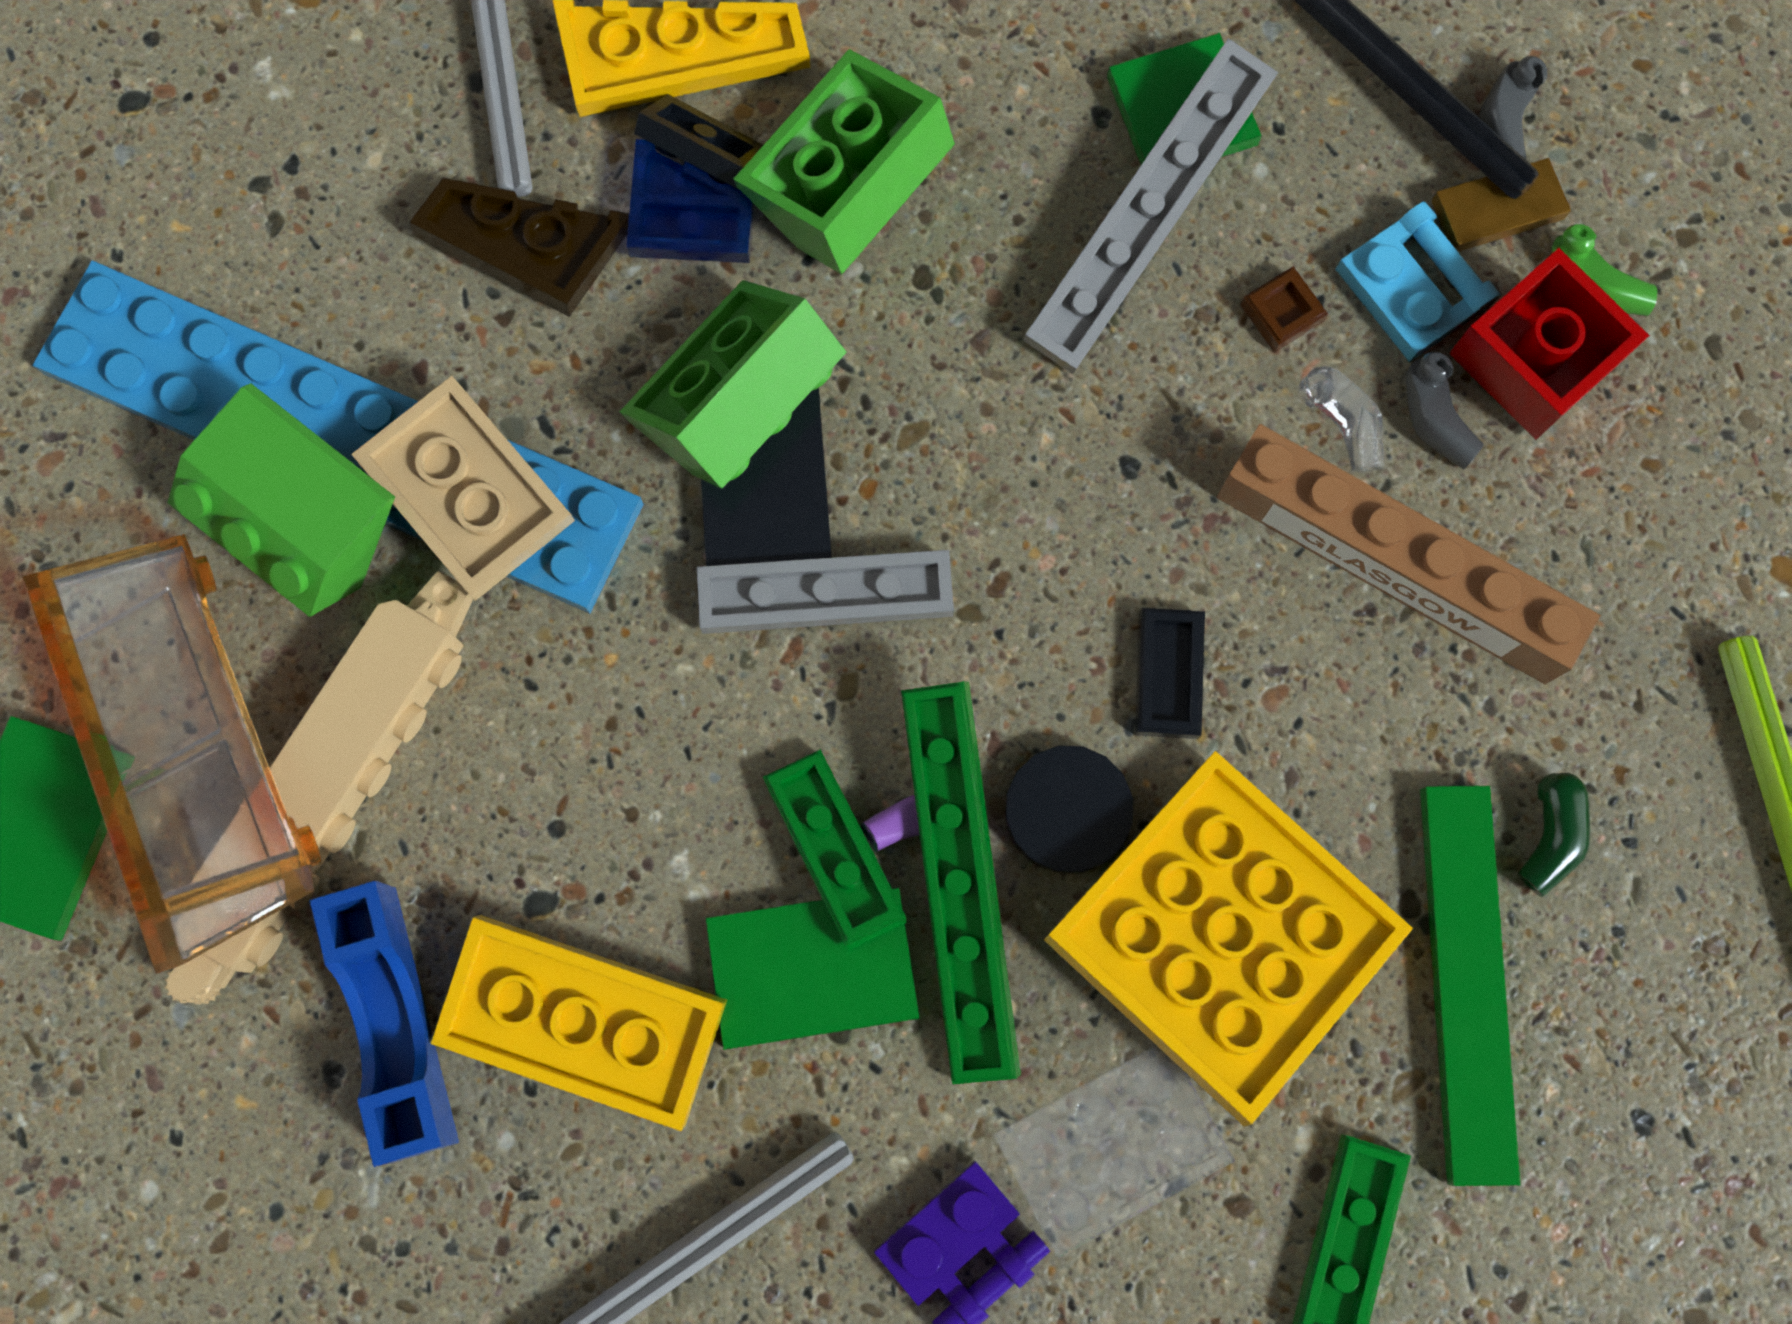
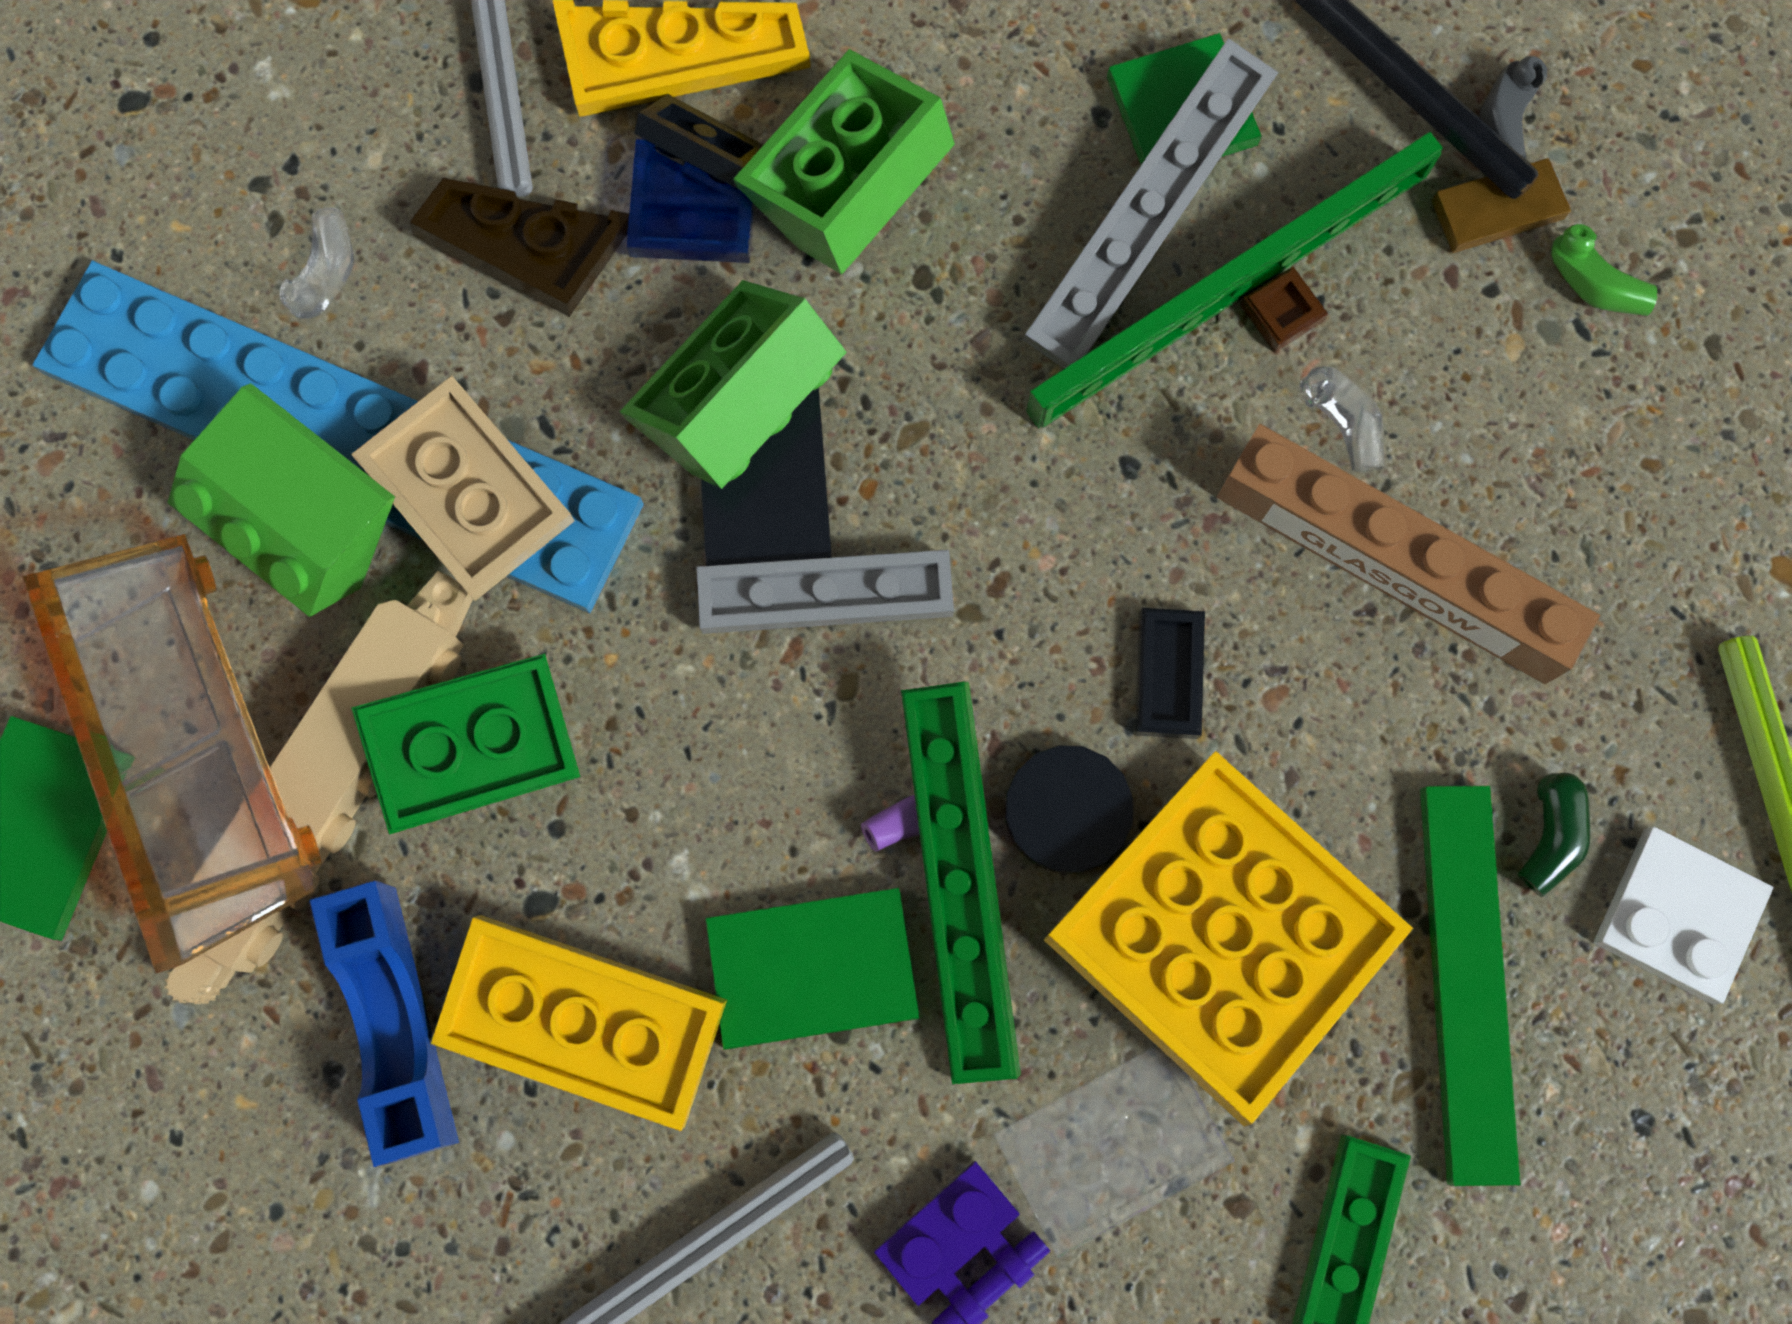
(326, 268): none -> clear arm
(465, 743): none -> green tile
(834, 850): green tile -> none
(1232, 282): none -> green tile
(1401, 292): medium azure plate -> none
(1434, 413): dark grey arm -> none
(1547, 343): red brick -> none
(1683, 915): none -> white plate

